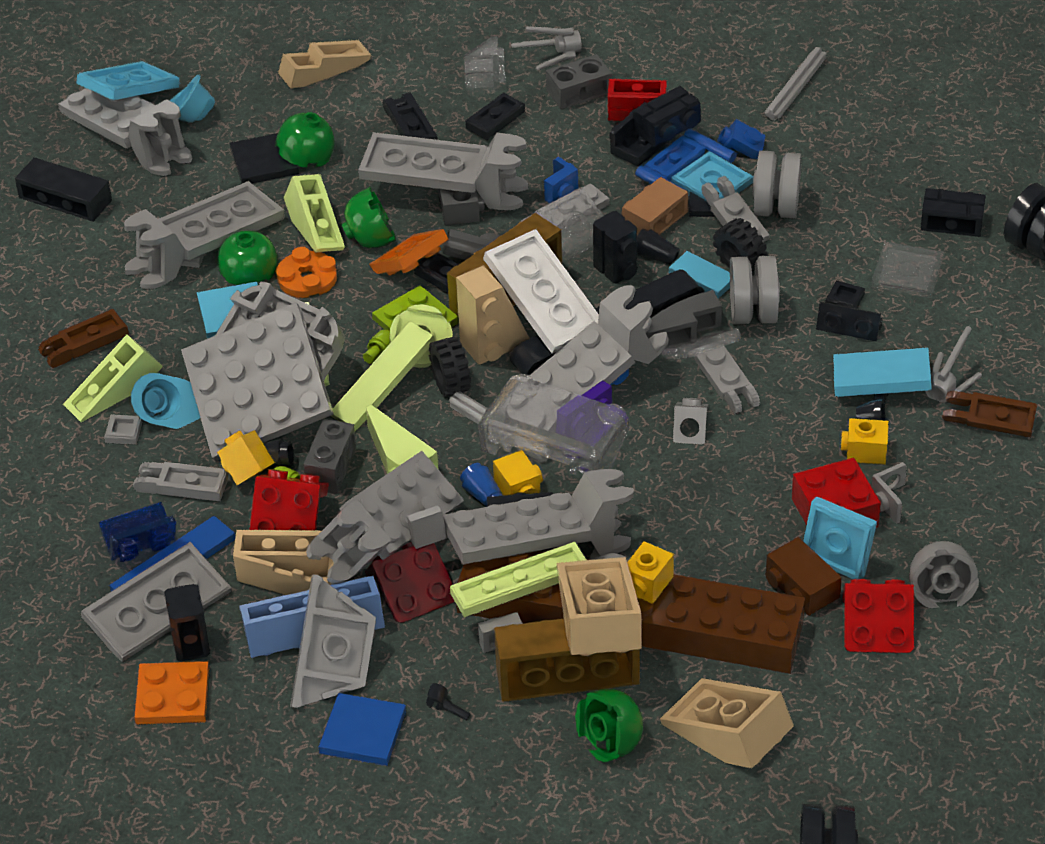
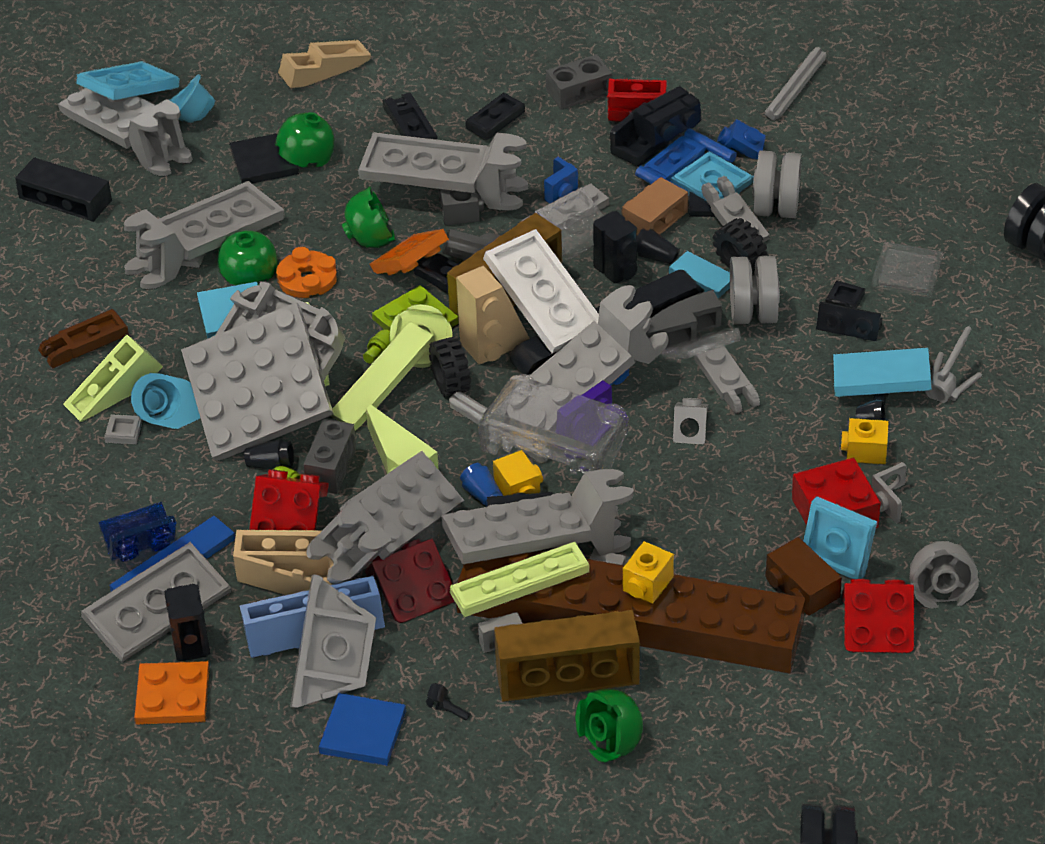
(181, 480): light grey hinge -> none
(244, 456): yellow brick -> none
(313, 213): yellowish green slope -> none
(426, 527): light grey tile -> none
(483, 67): clear slope -> none
(567, 42): light grey plant -> none
(599, 606): tan slope -> none
(730, 720): tan slope -> none
(953, 212): black brick -> none
(992, 412): reddish brown hinge -> none

